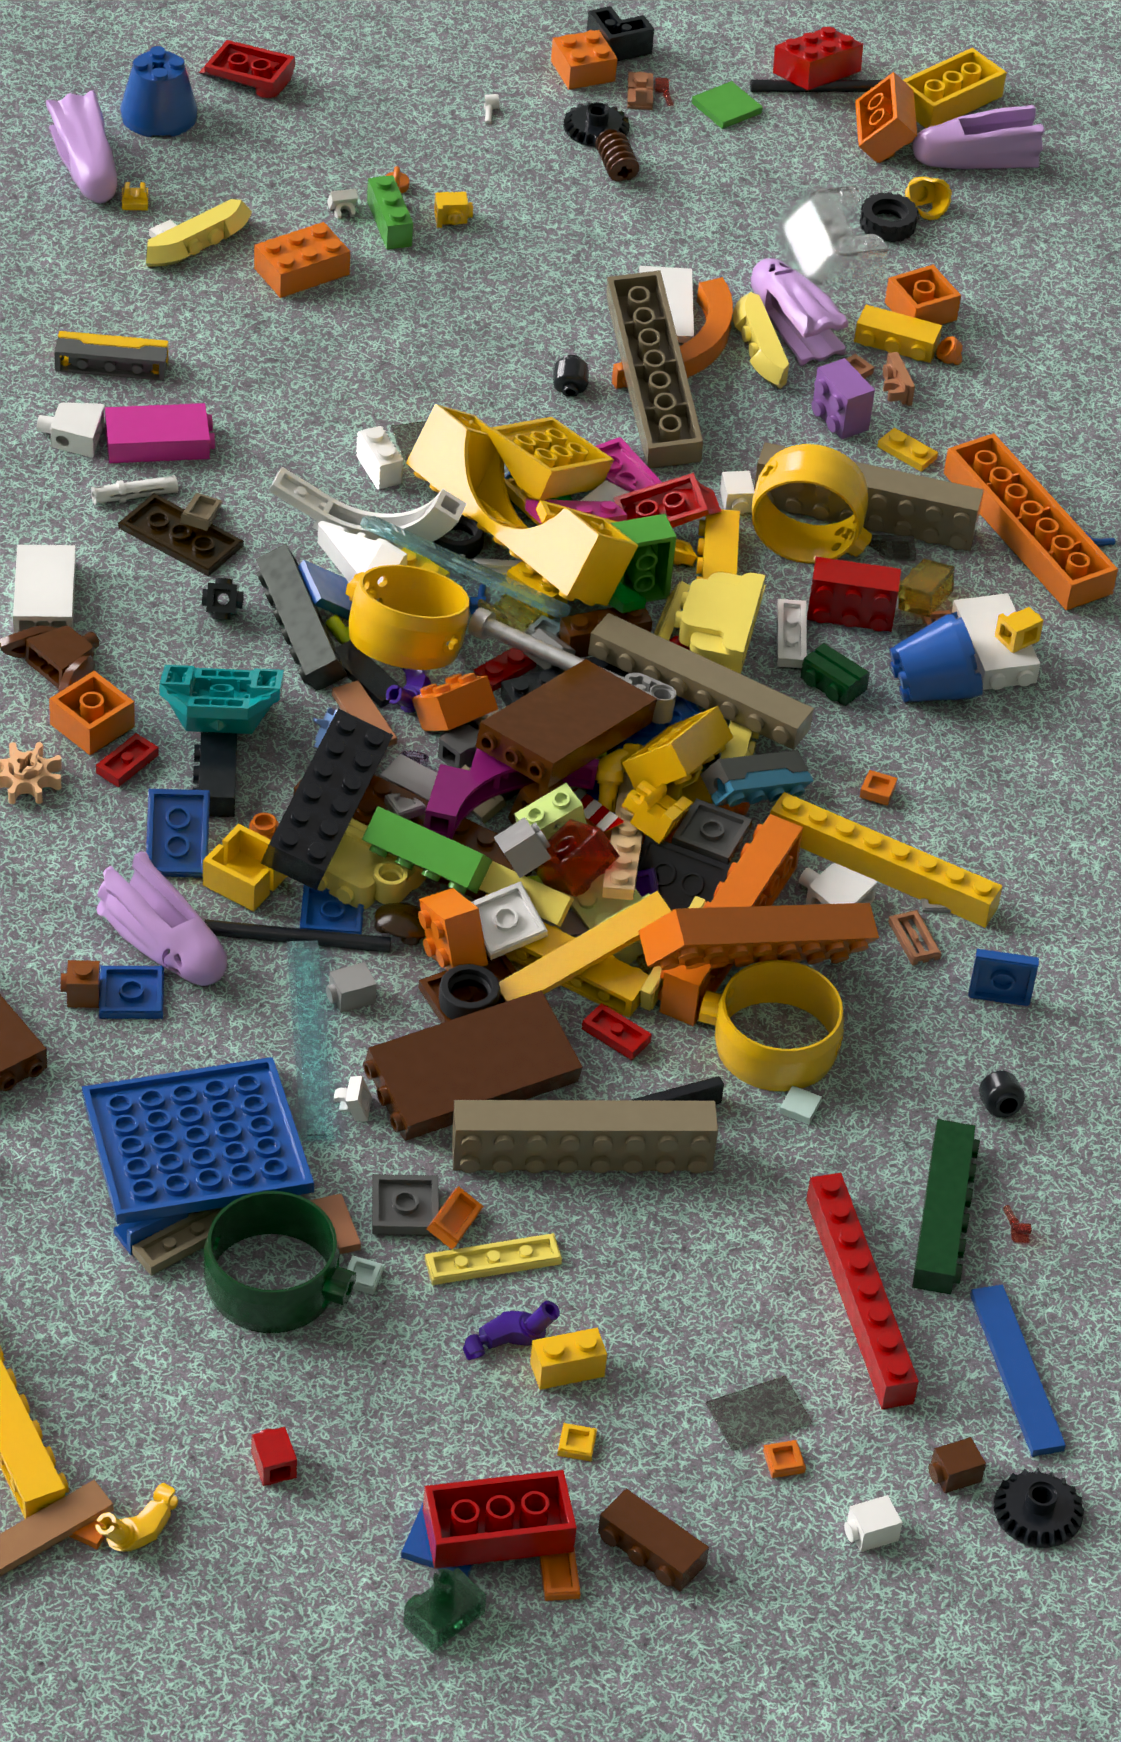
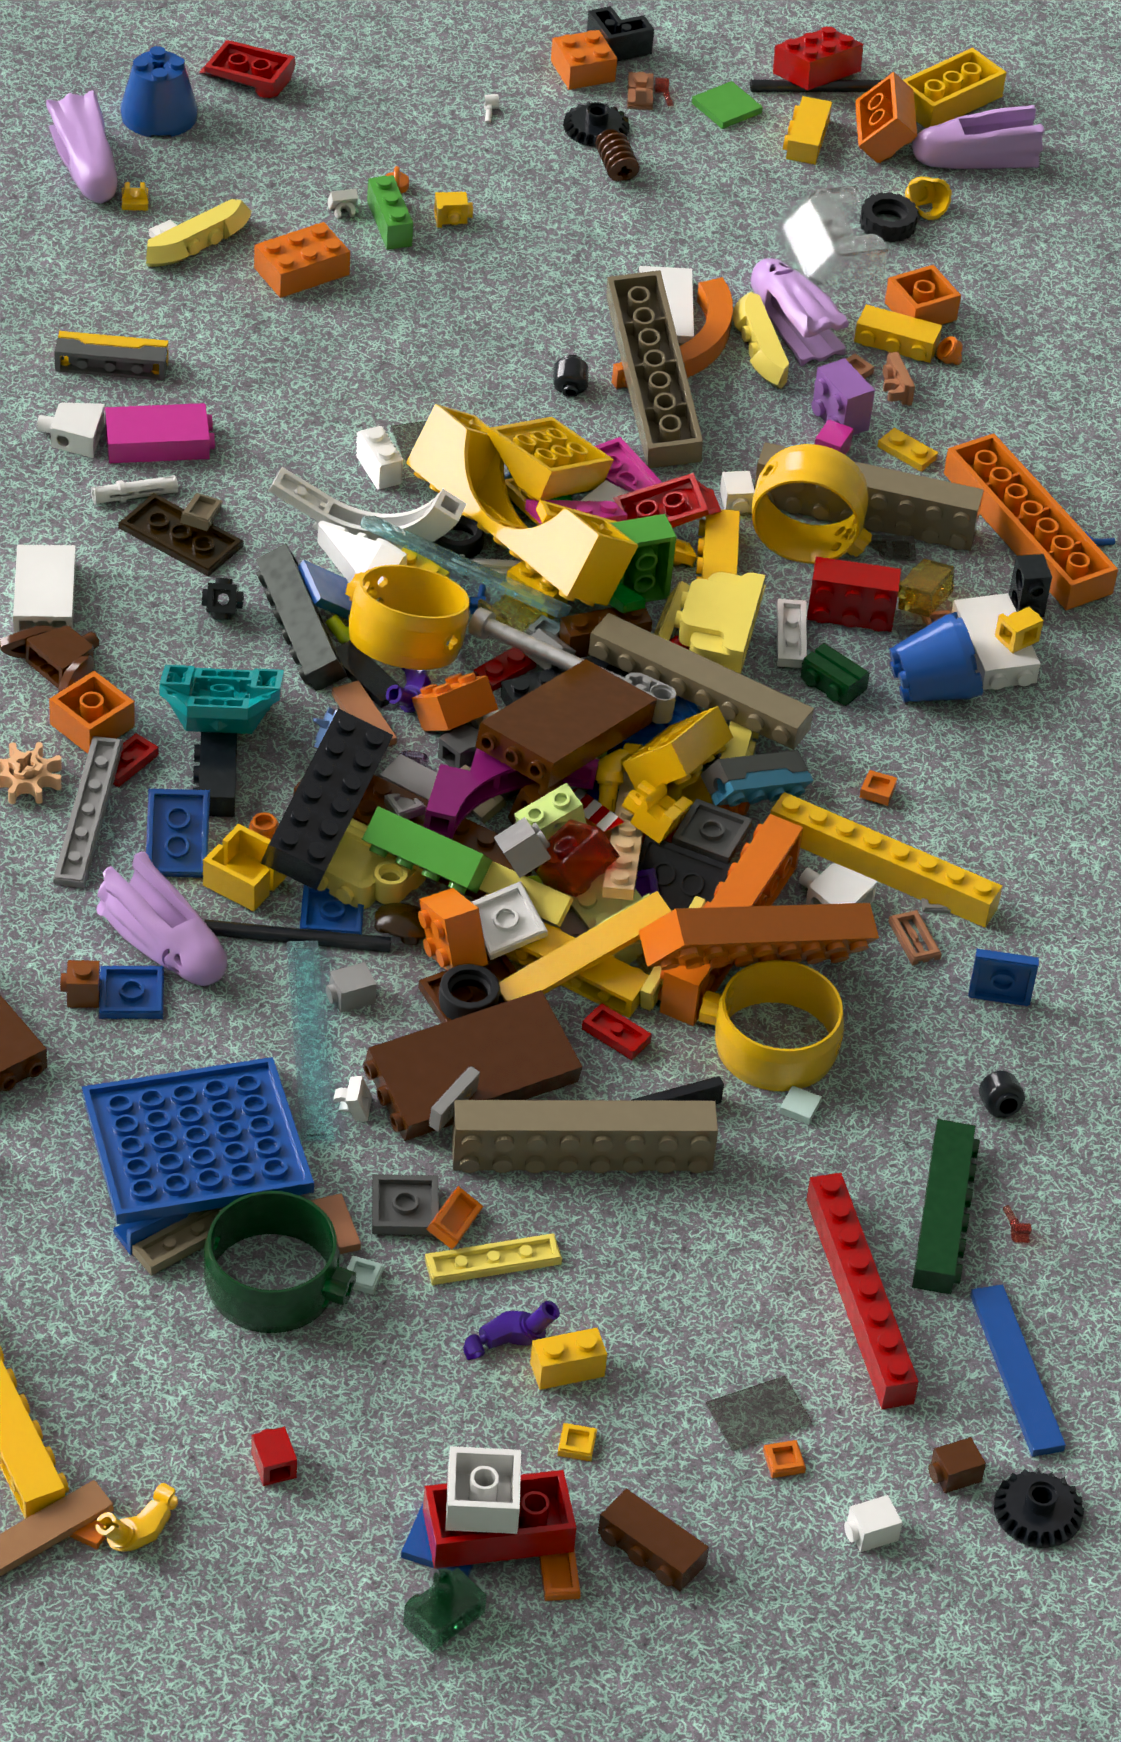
(88, 812): none -> light grey tile
(462, 1089): none -> light grey tile
(483, 1490): none -> white brick
(807, 130): none -> yellow brick
(835, 436): none -> dark pink brick
(1030, 583): none -> black brick

